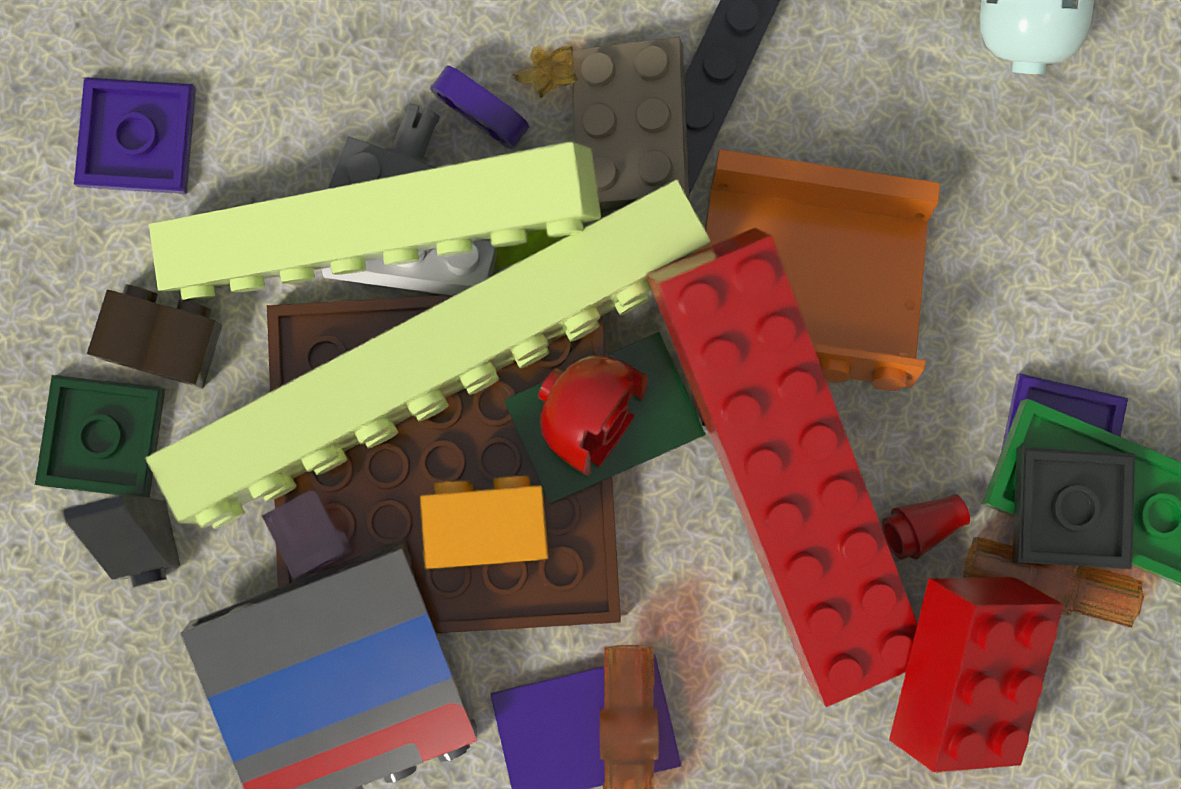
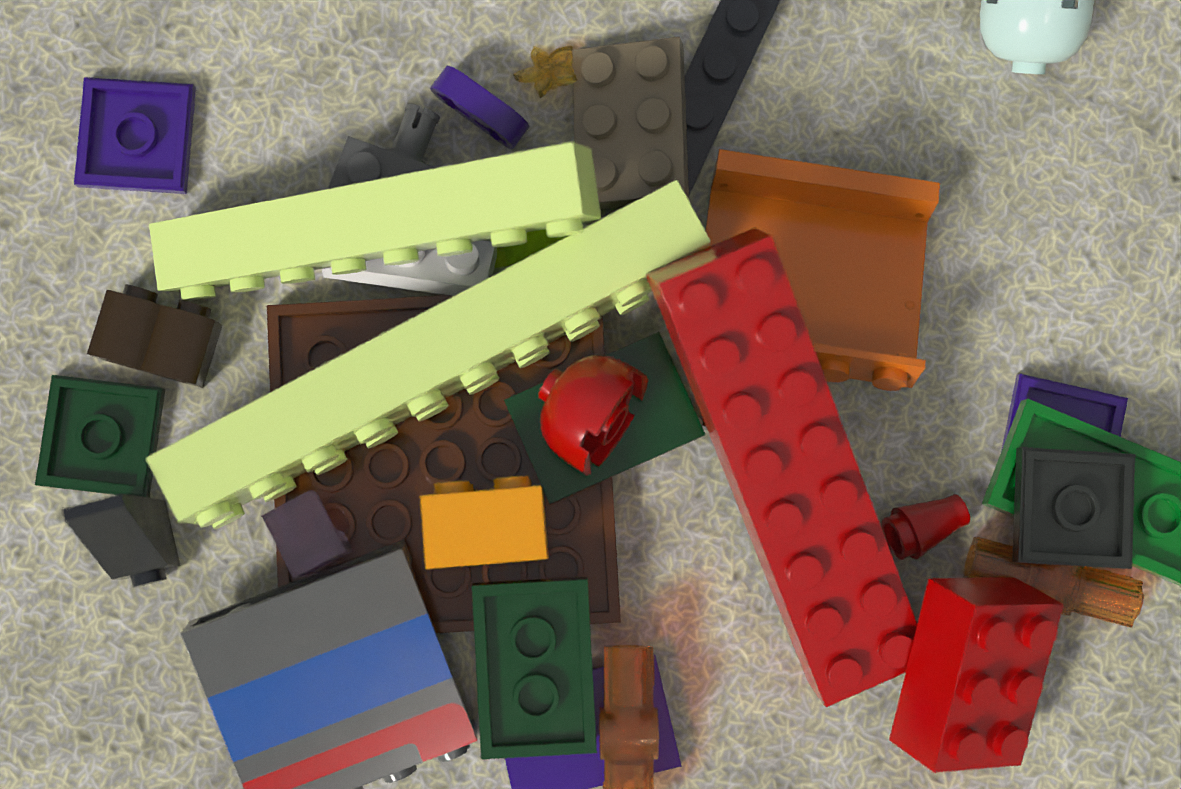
(534, 668): none -> dark green plate

